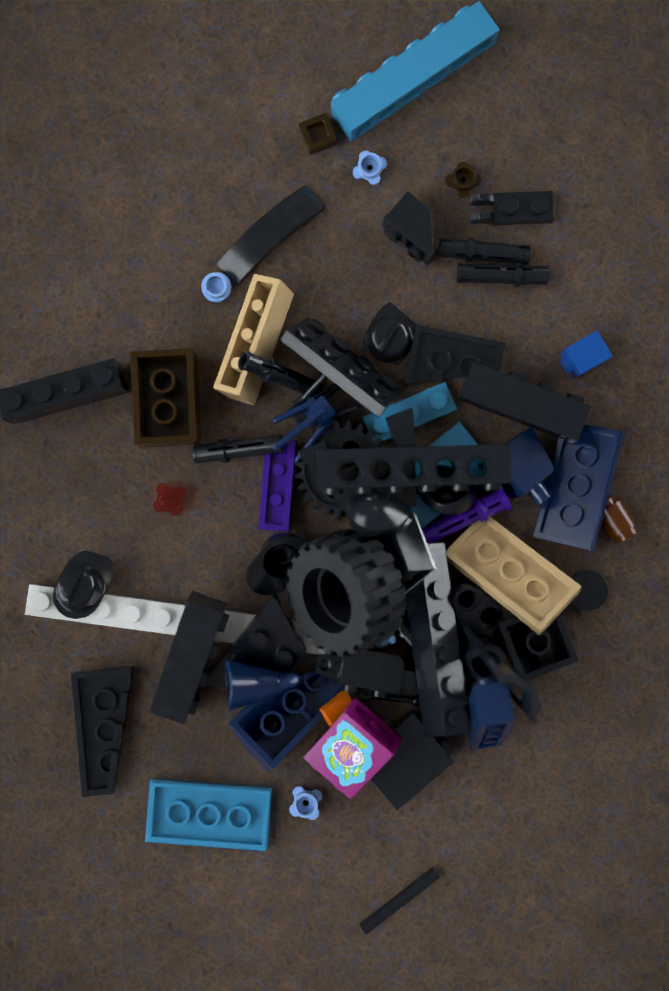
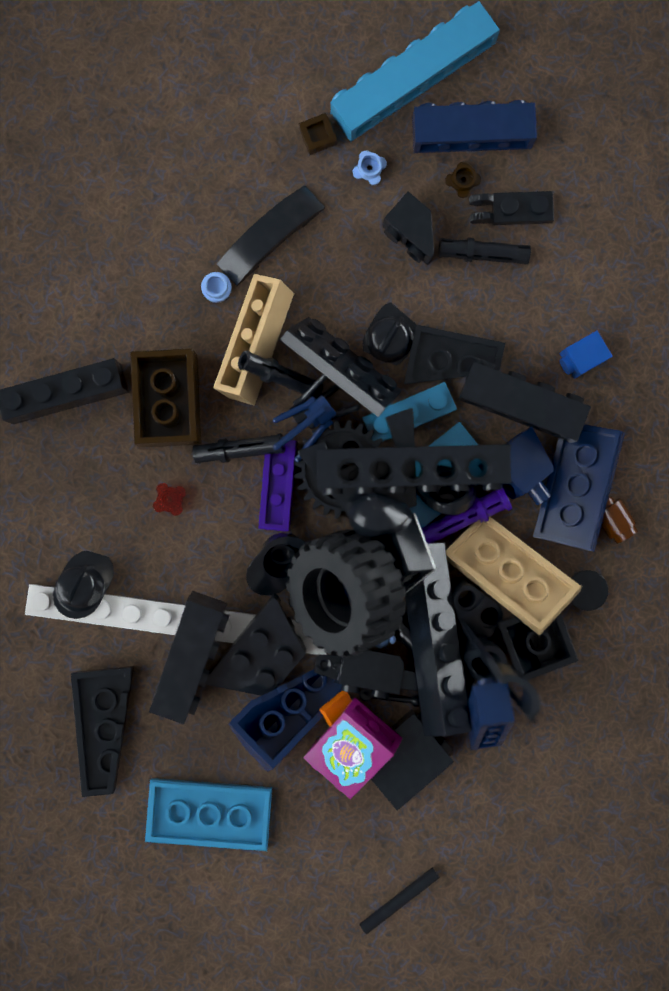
(252, 684): dark blue hat -> none
(305, 811): light blue plate -> none
(474, 127): none -> dark blue brick
(509, 274): black pin -> none

